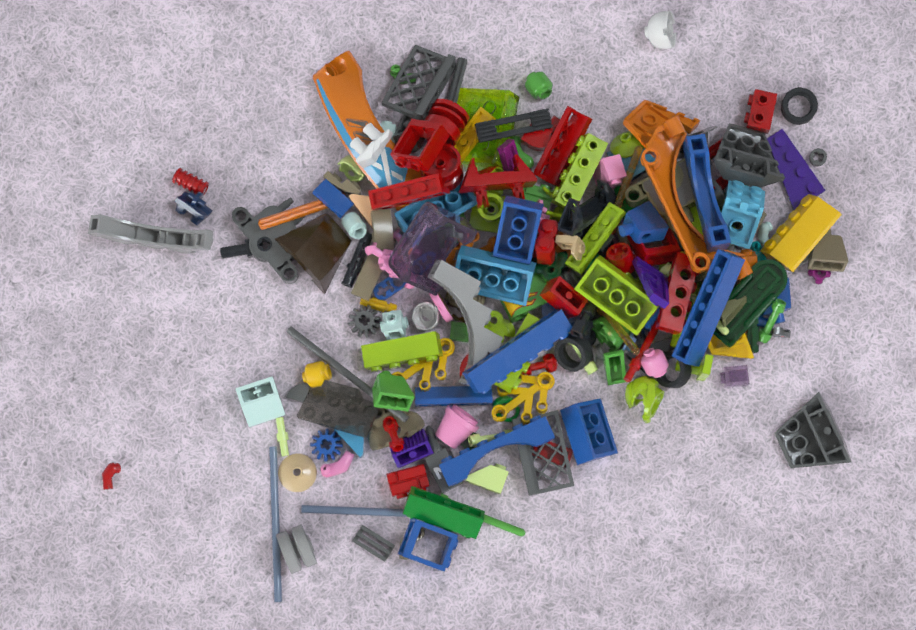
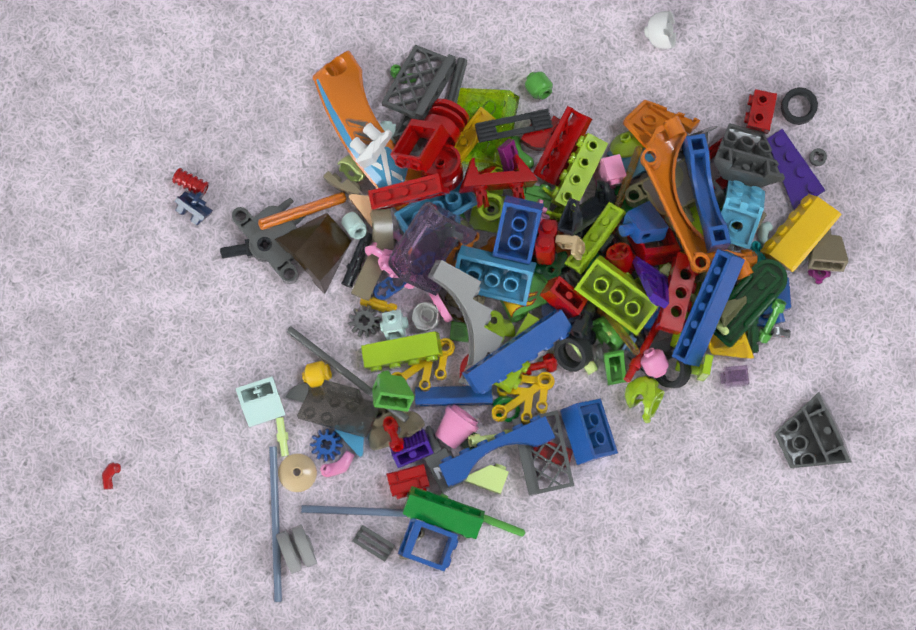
(150, 236): light grey arch -> none
(333, 198): blue tile -> none

